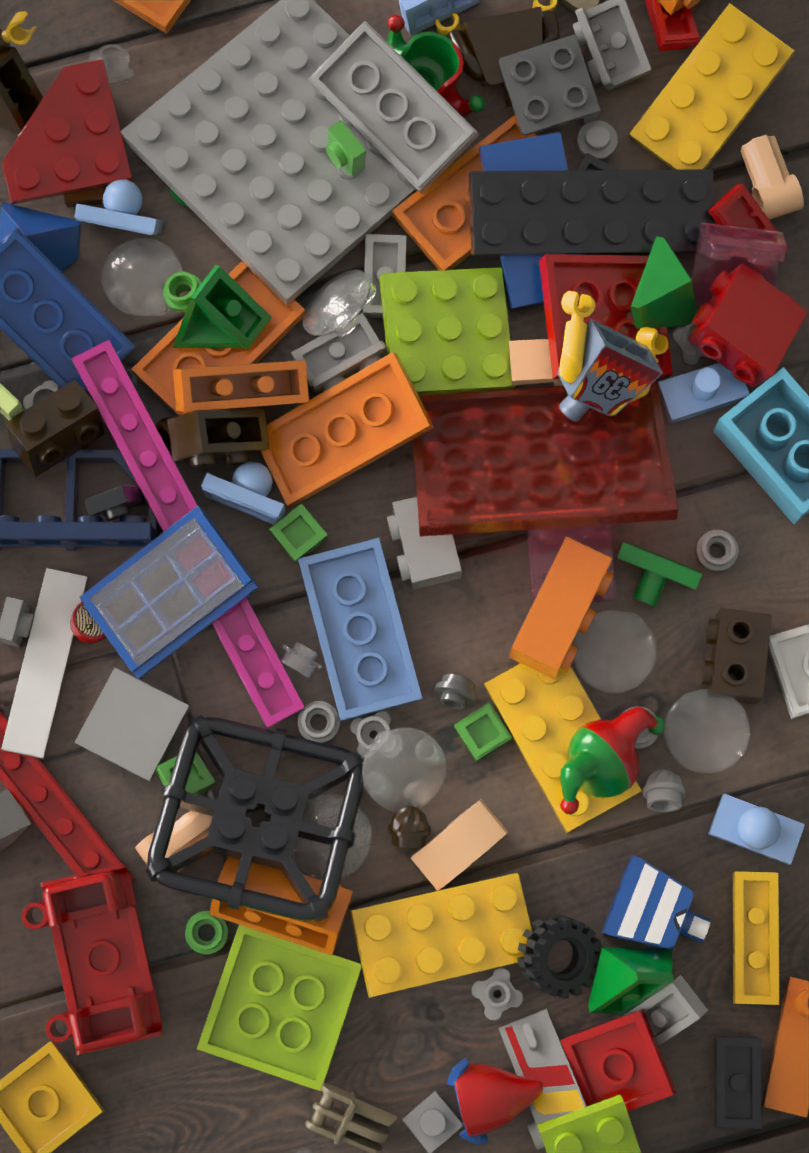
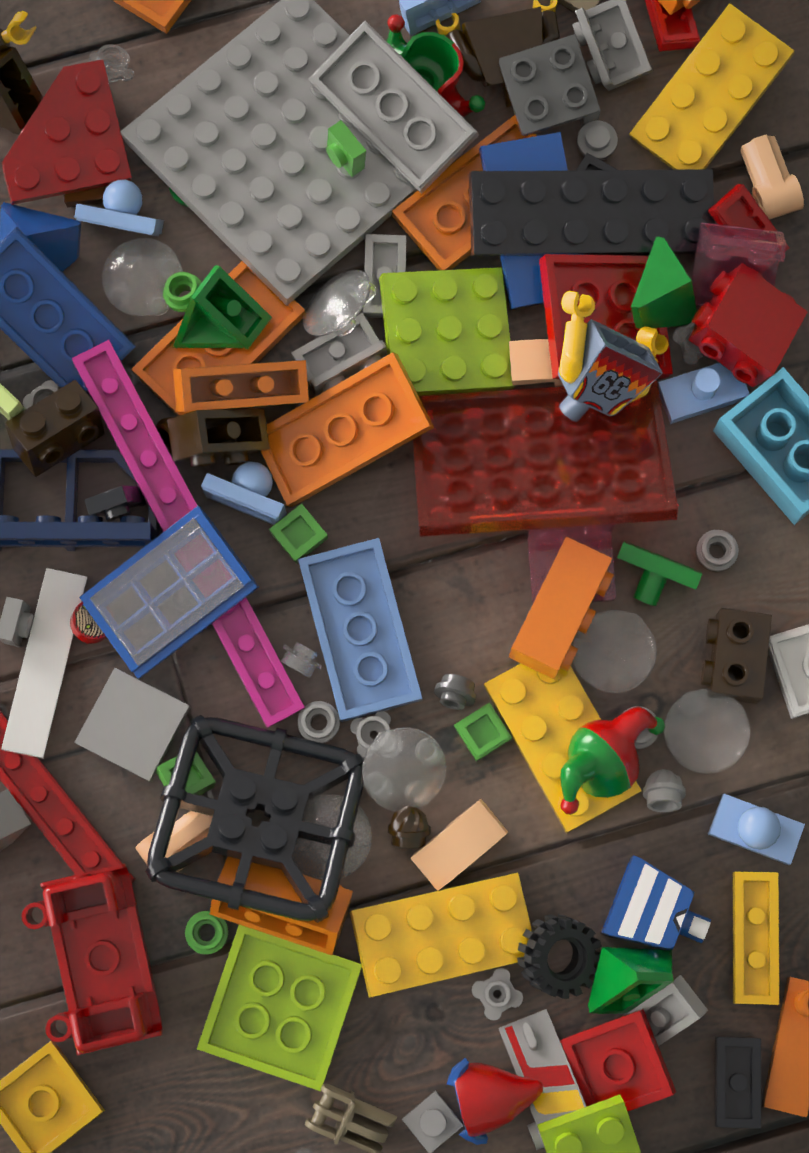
(426, 558): light grey brick -> none

